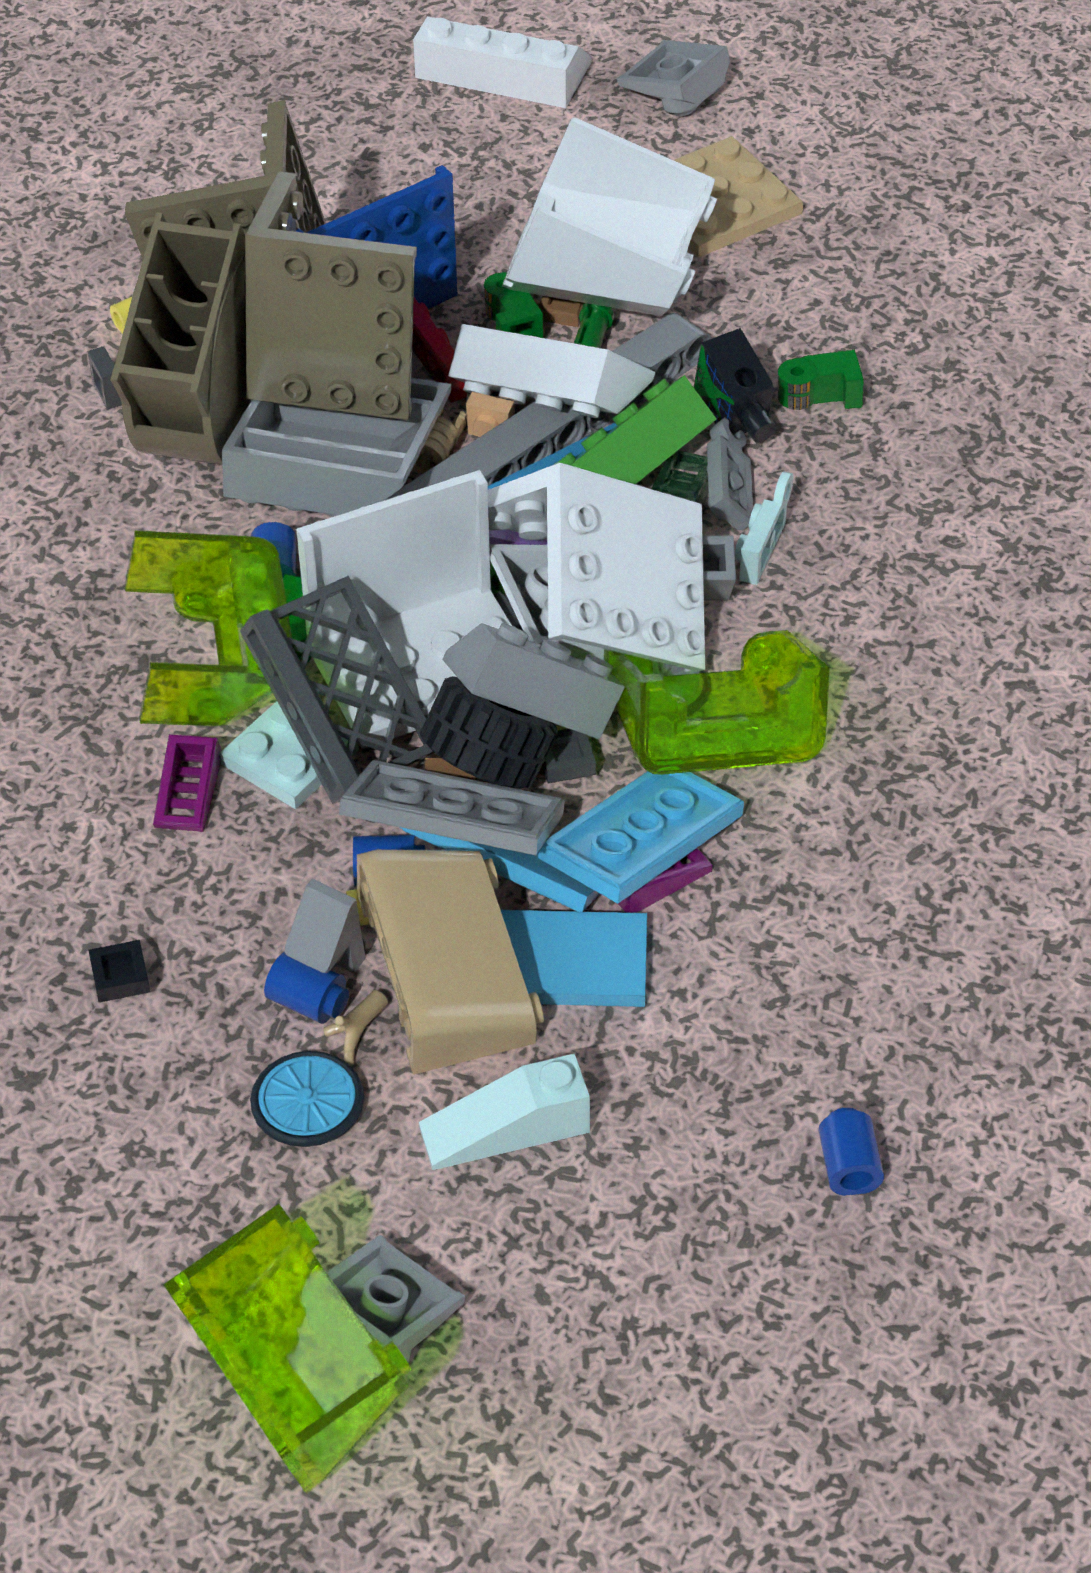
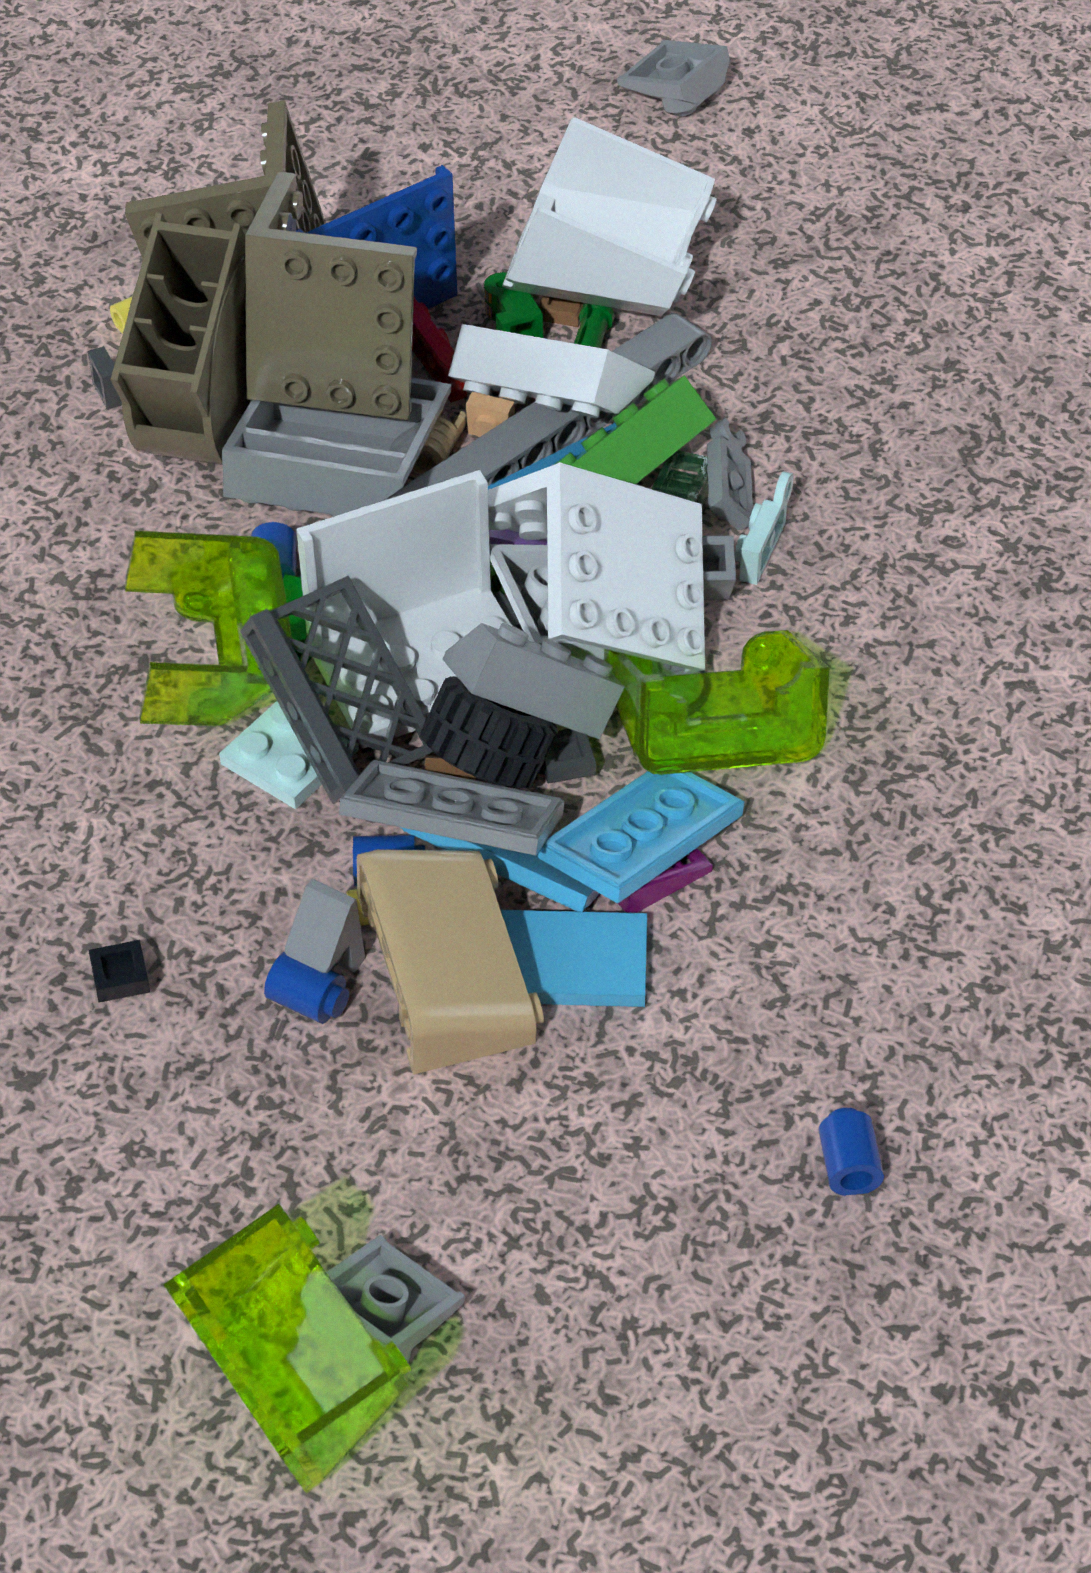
(187, 749): magenta slope -> none
(307, 1098): medium azure wheel -> none
(356, 1021): tan bar -> none
(499, 62): white slope -> none
(512, 1113): light aqua slope -> none
(735, 385): black torso -> none
(746, 196): tan plate -> none
(821, 380): green leg -> none

